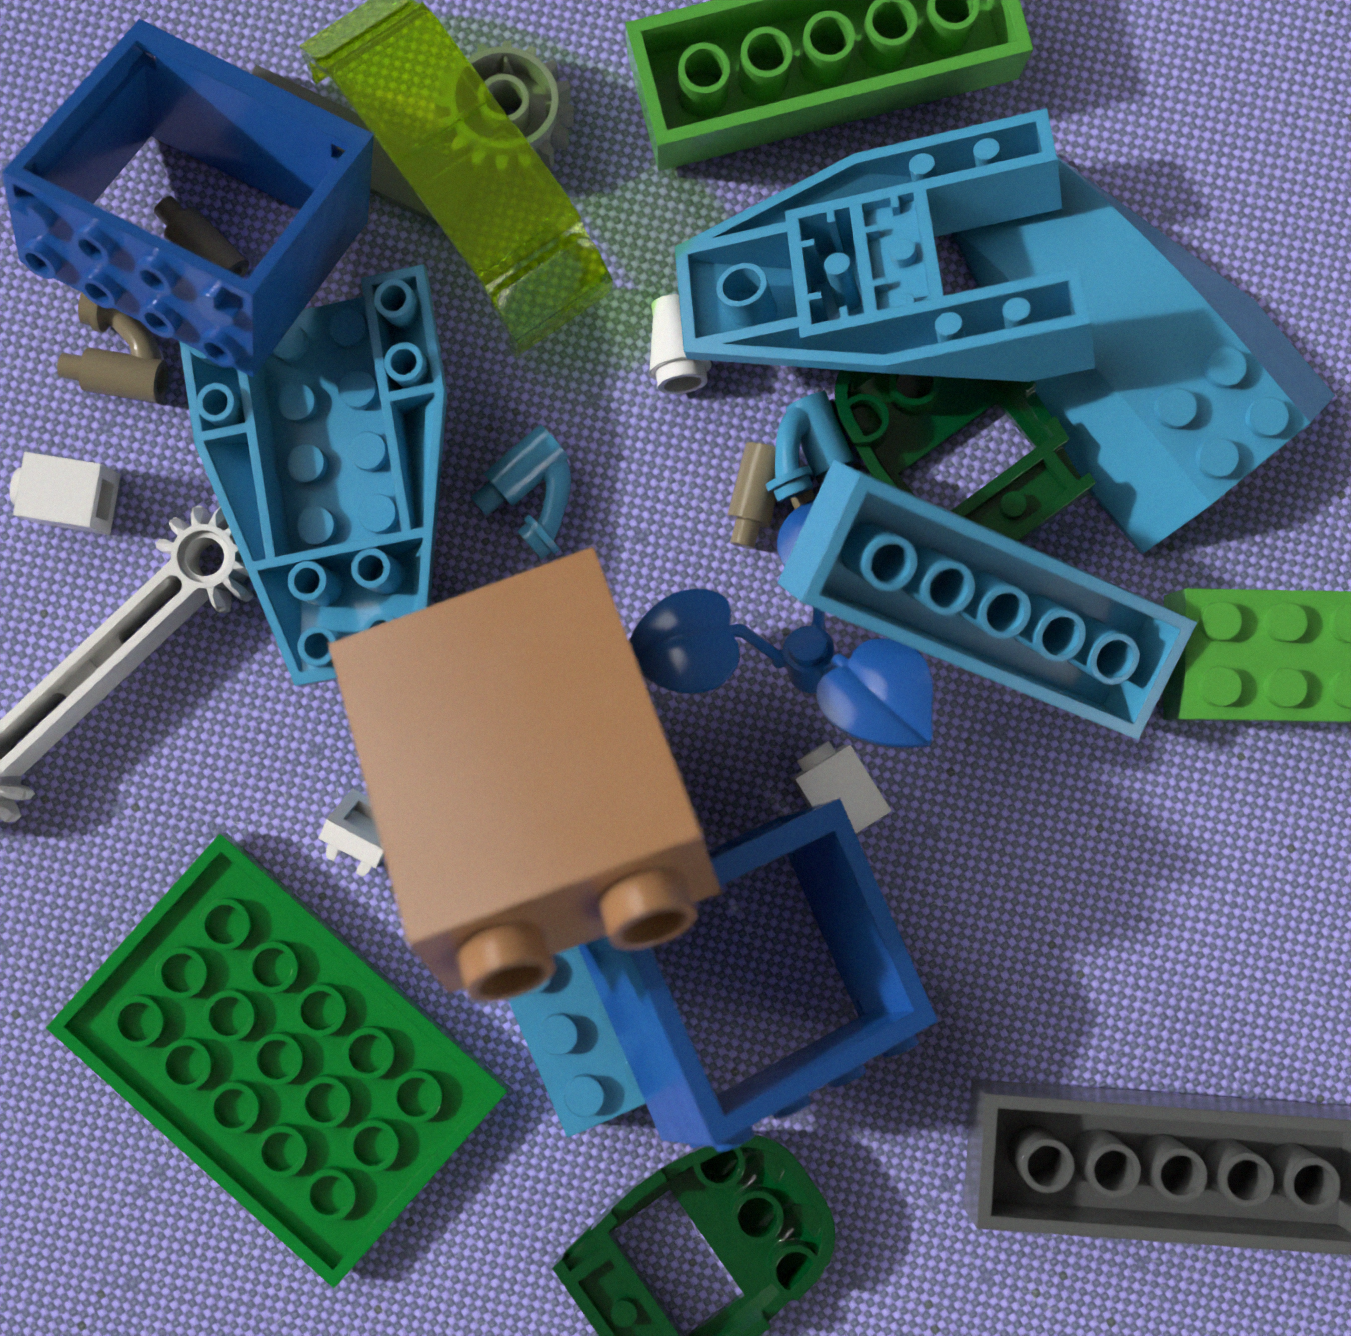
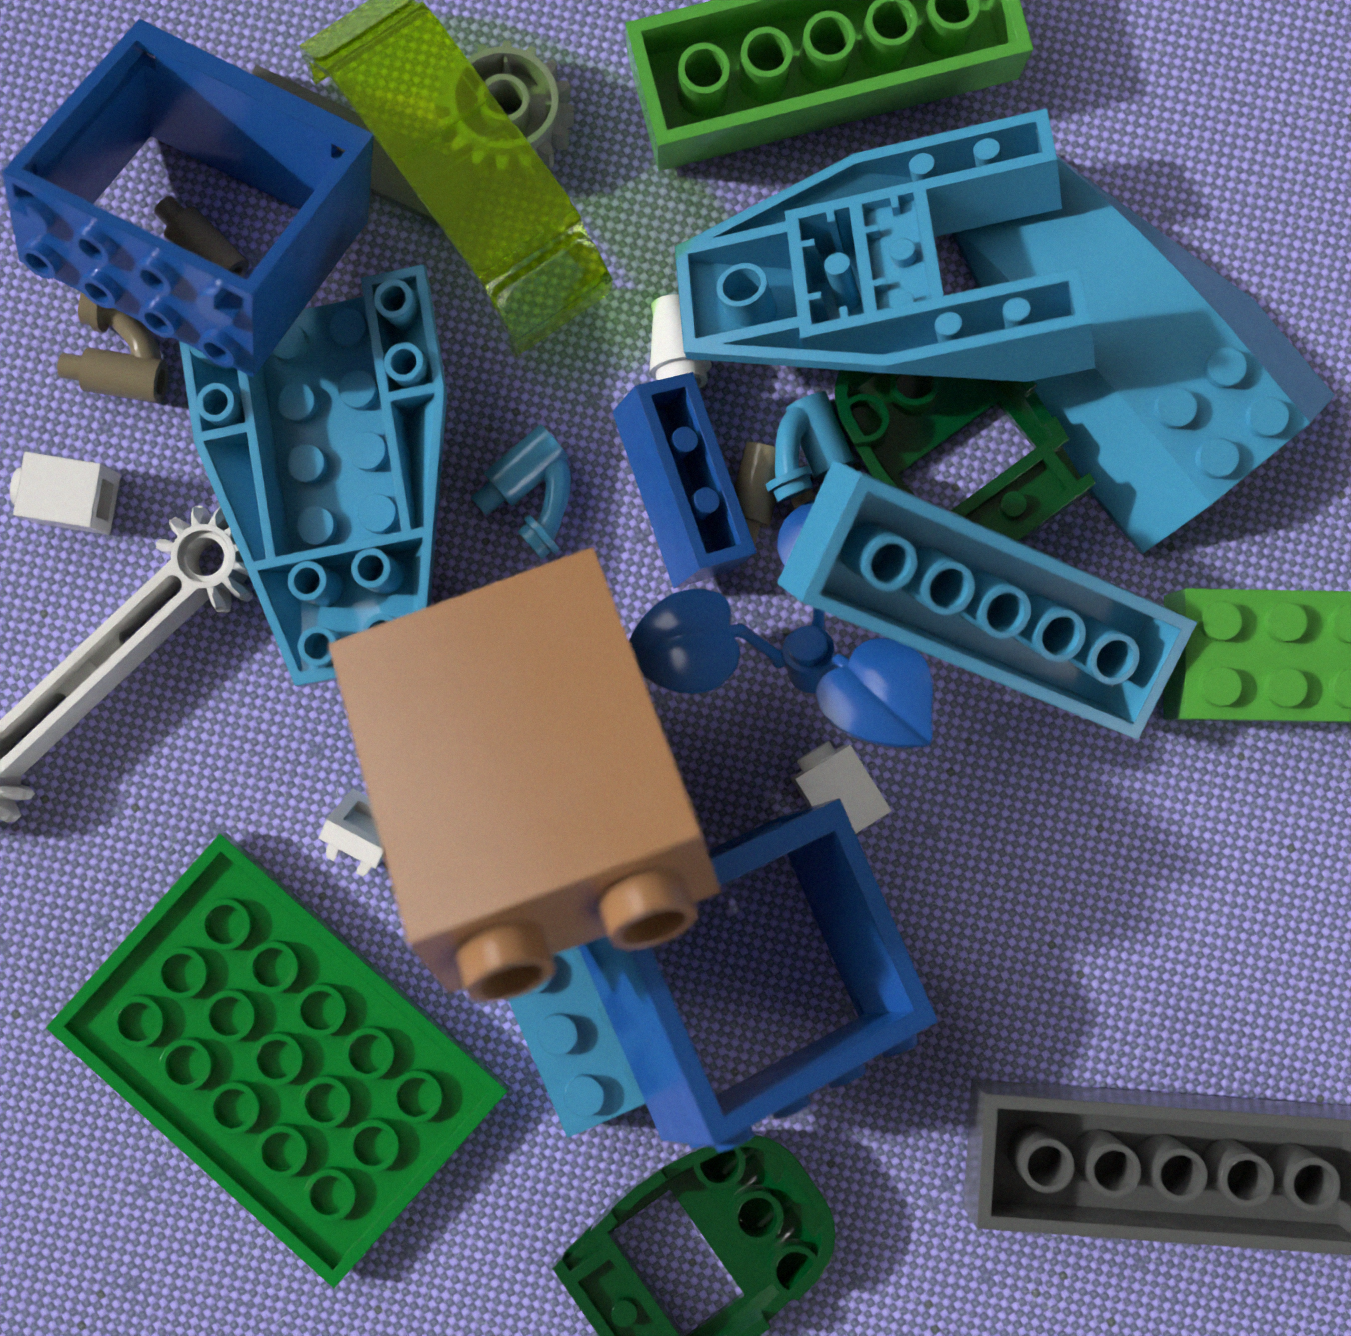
(683, 480): none -> blue brick

